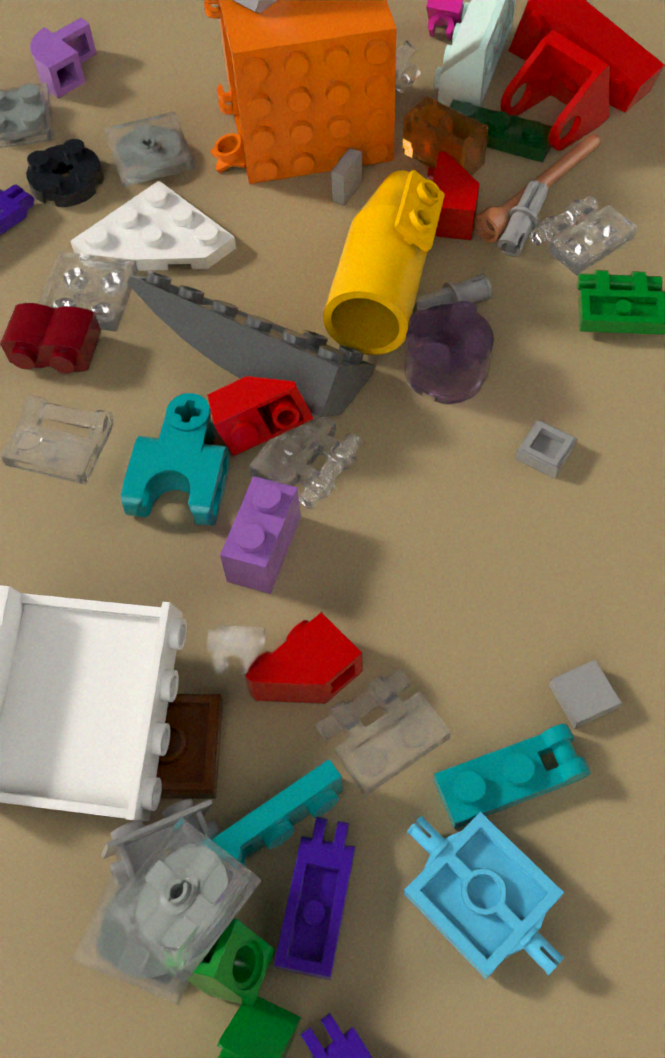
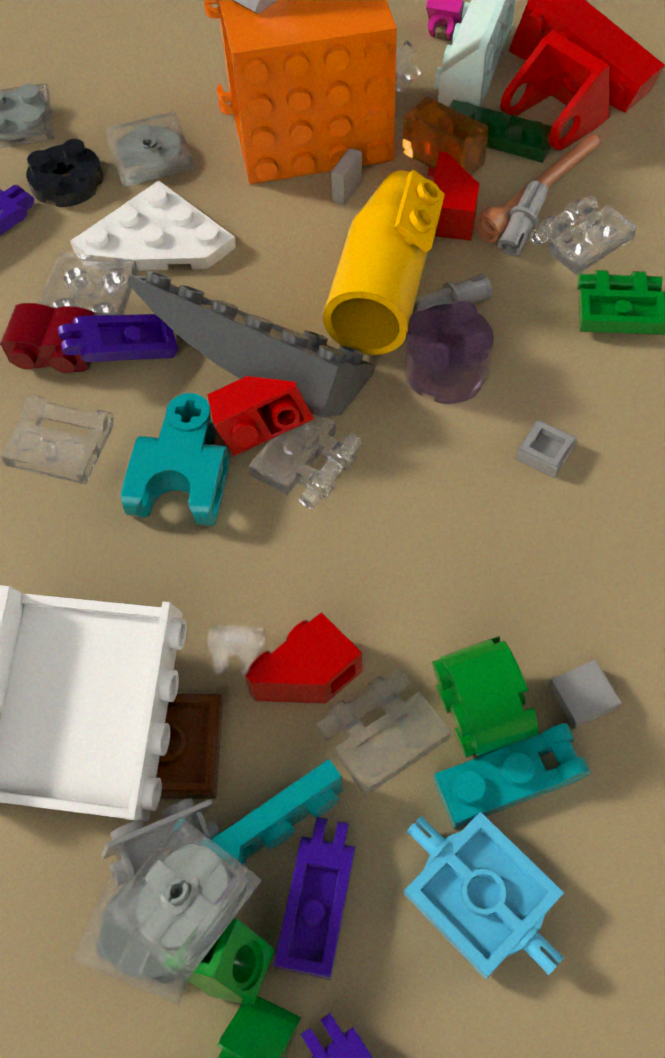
(60, 56): medium lavender brick -> none
(118, 338): none -> dark purple hinge
(229, 152): orange plate -> none
(261, 534): medium lavender brick -> none
(485, 696): none -> green brick

